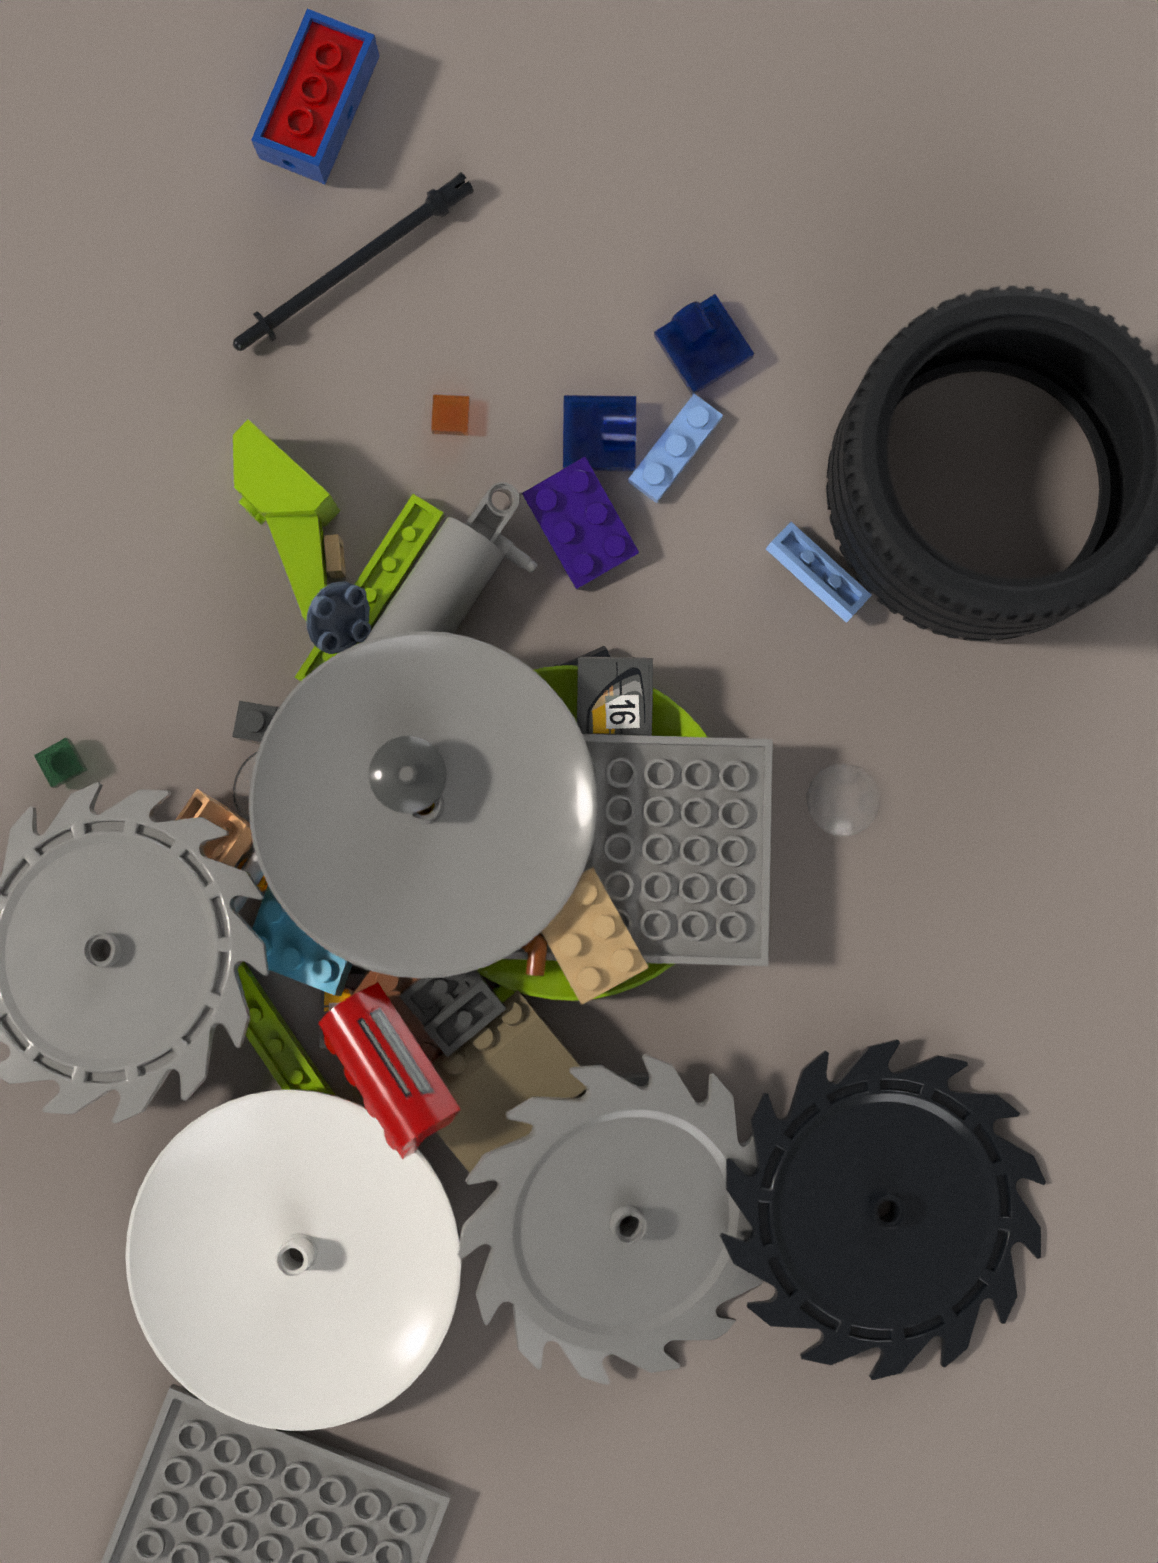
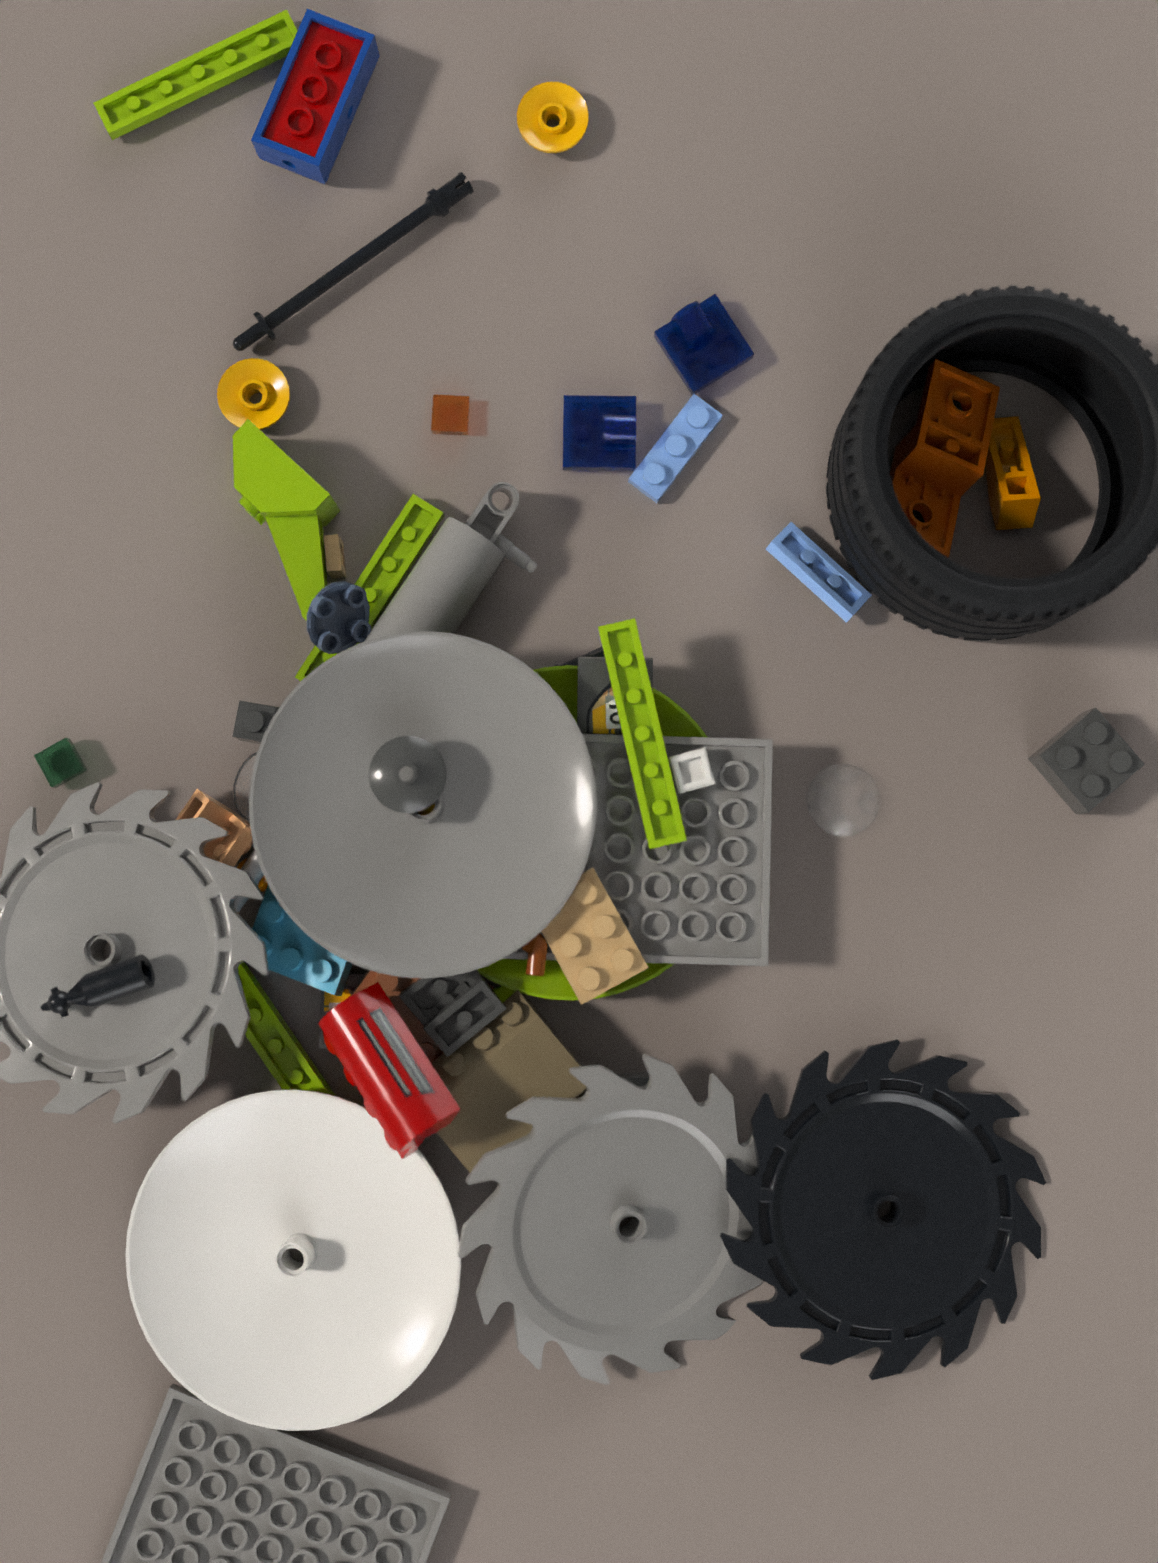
(104, 985): none -> black wheel
(197, 75): none -> lime plate
(246, 379): none -> yellow dish
(550, 102): none -> yellow dish
(580, 522): dark purple plate -> none
(642, 733): none -> lime plate
(691, 770): none -> white tile
(944, 451): none -> orange bracket
(1010, 477): none -> light orange slope
(1086, 761): none -> dark grey brick

